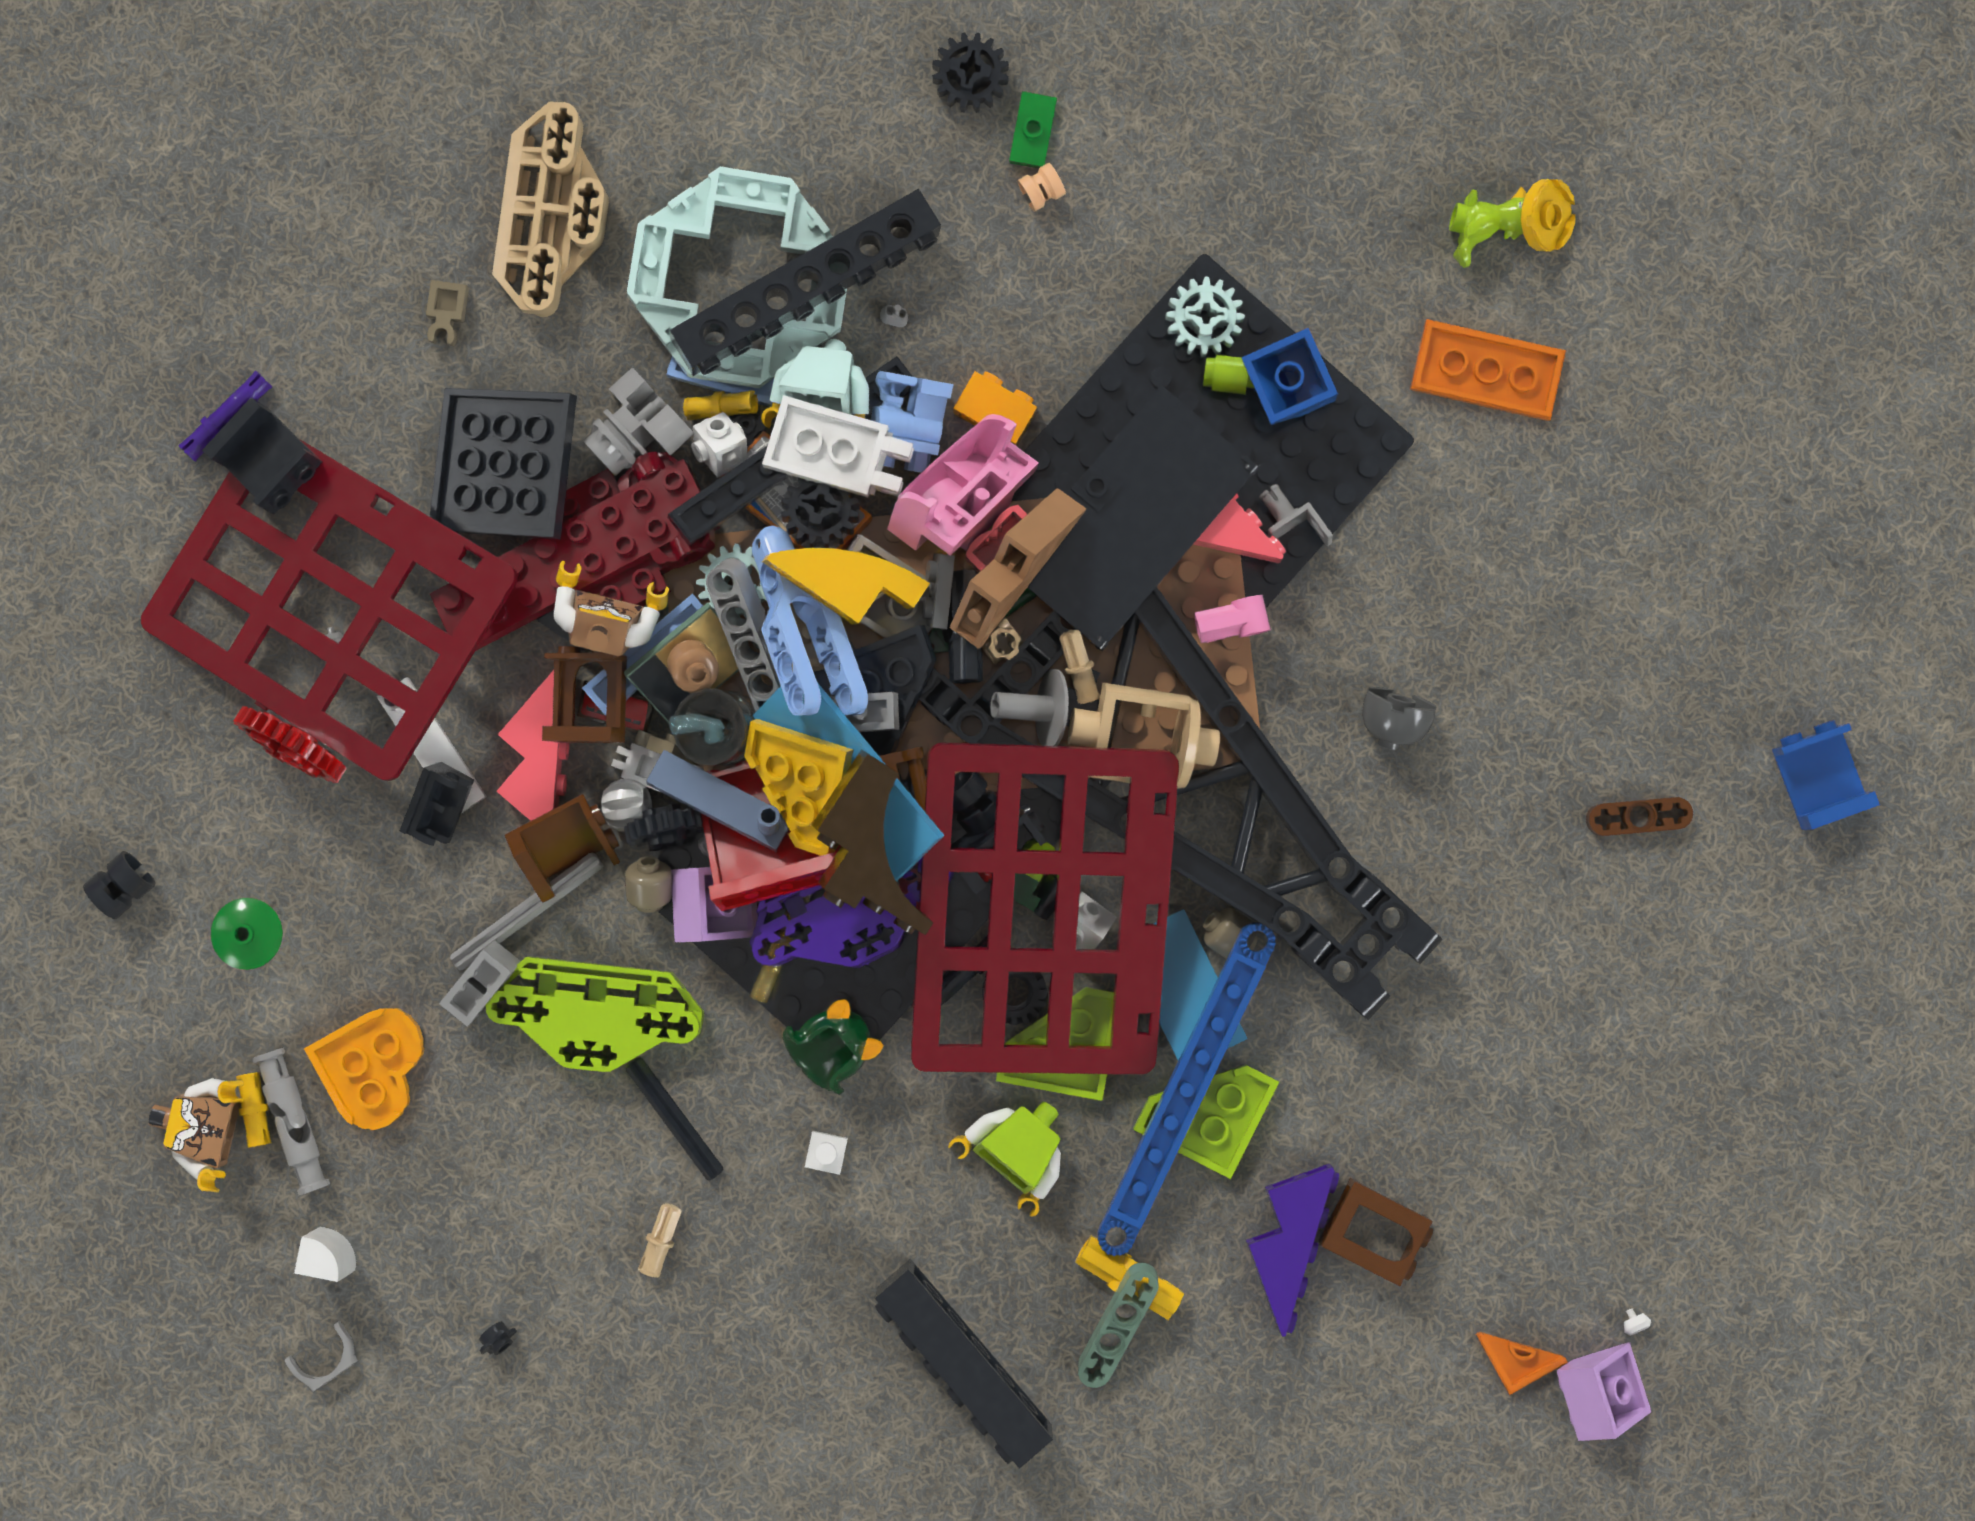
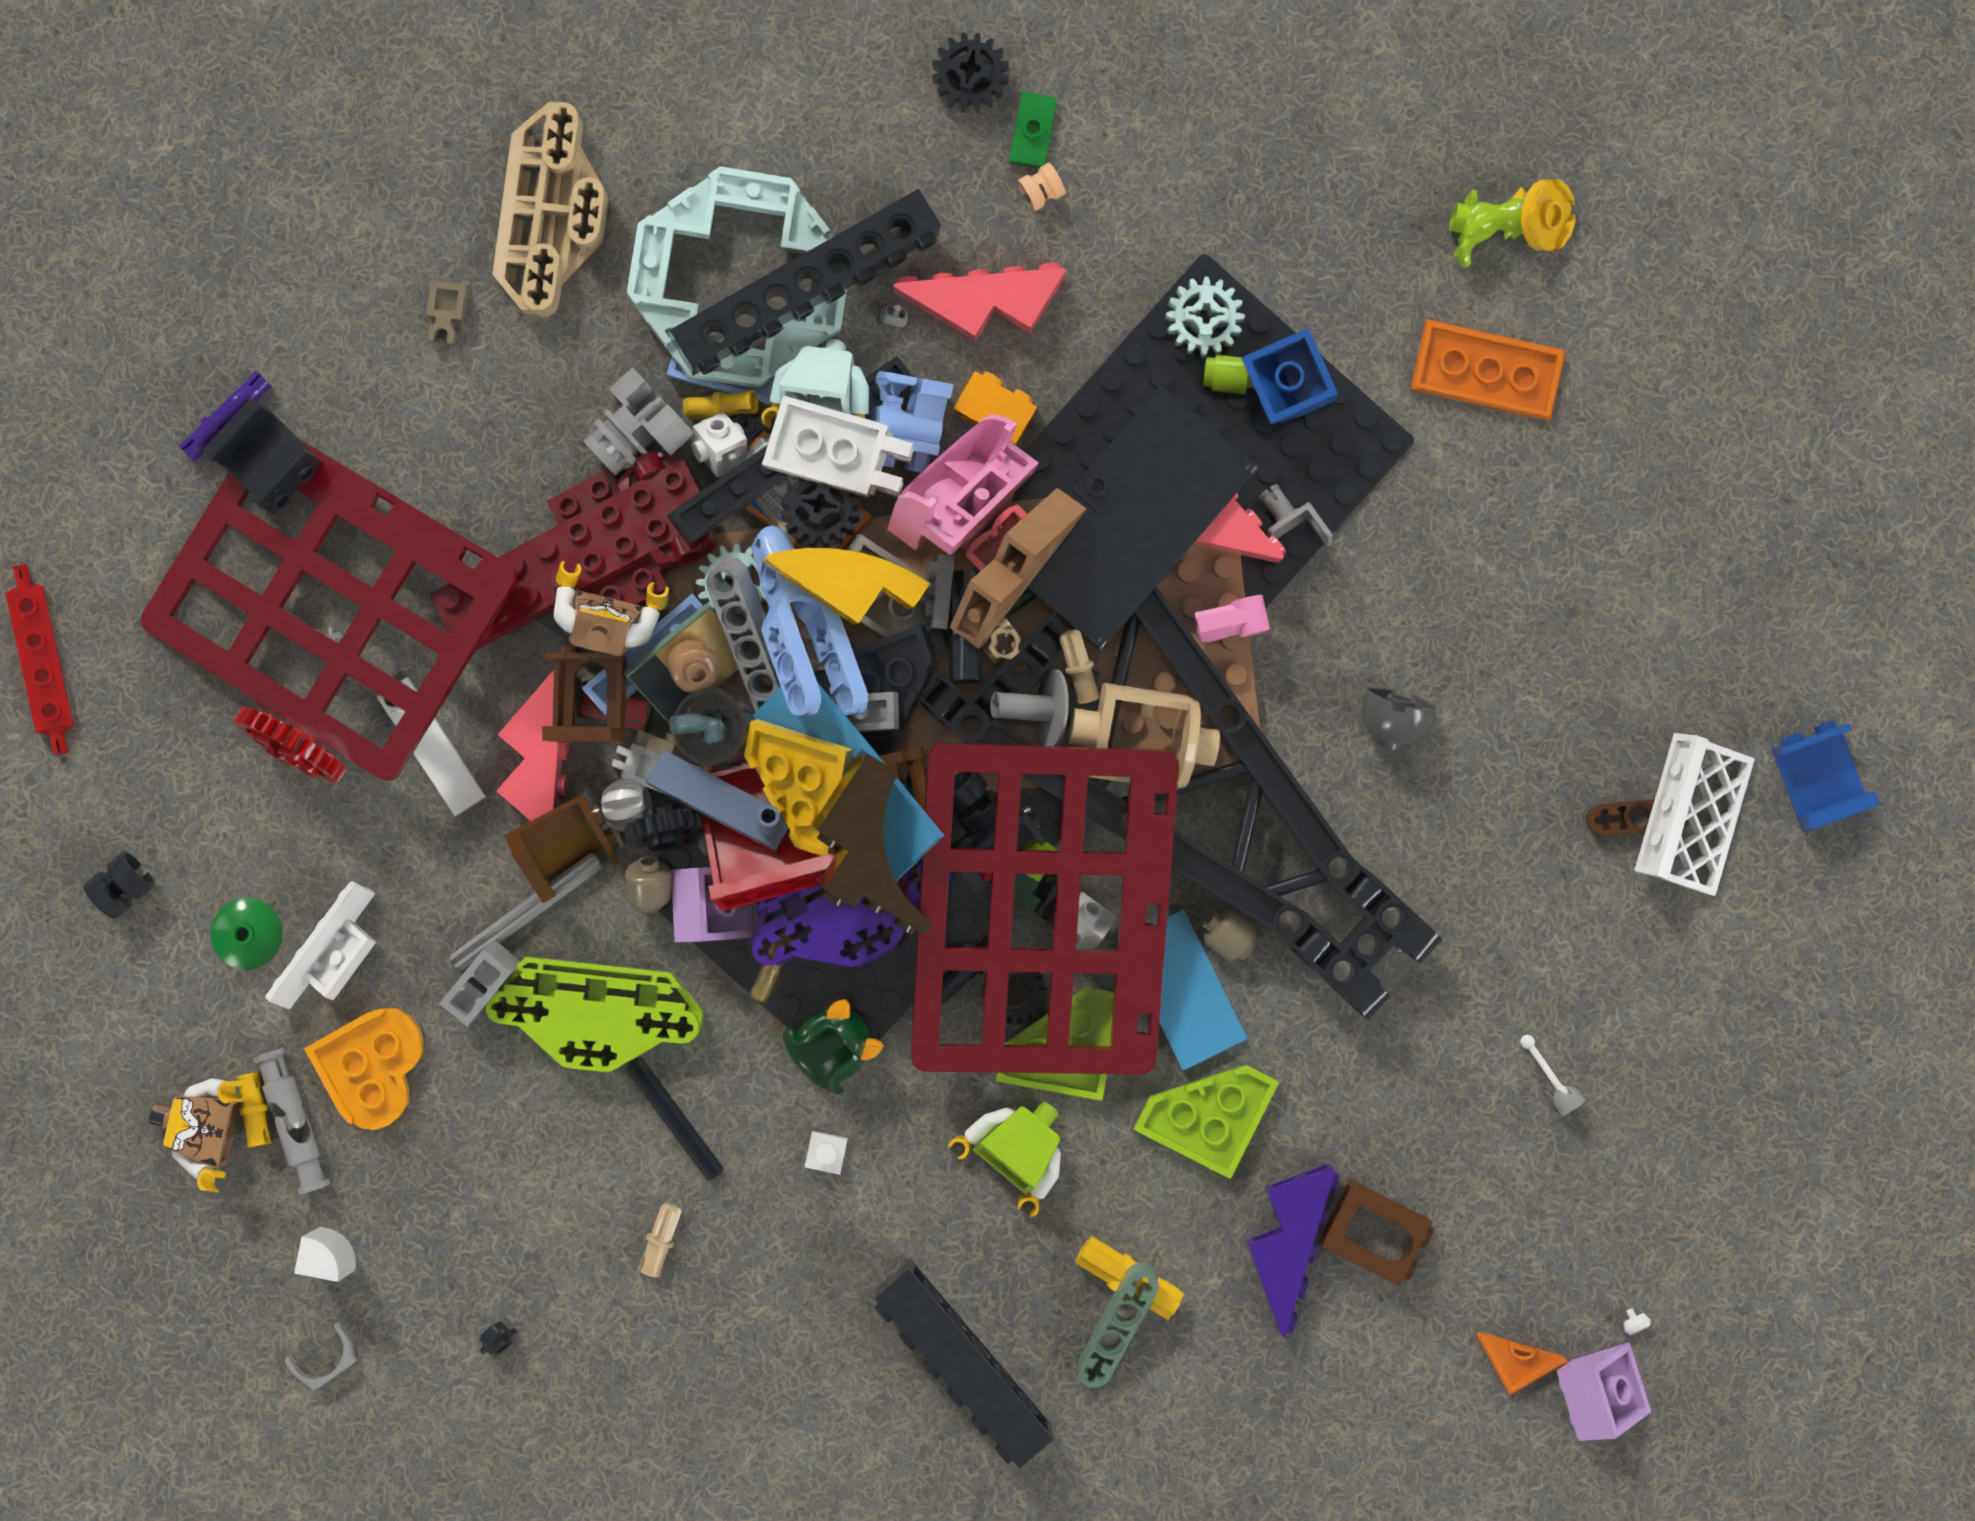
(39, 659): none -> red plate
(329, 952): none -> white bracket
(436, 804): black hinge -> none
(503, 462): black plate -> none
(970, 300): none -> coral slope
(1186, 1089): blue plate -> none
(1565, 1097): none -> hinge
(1674, 807): none -> white fence

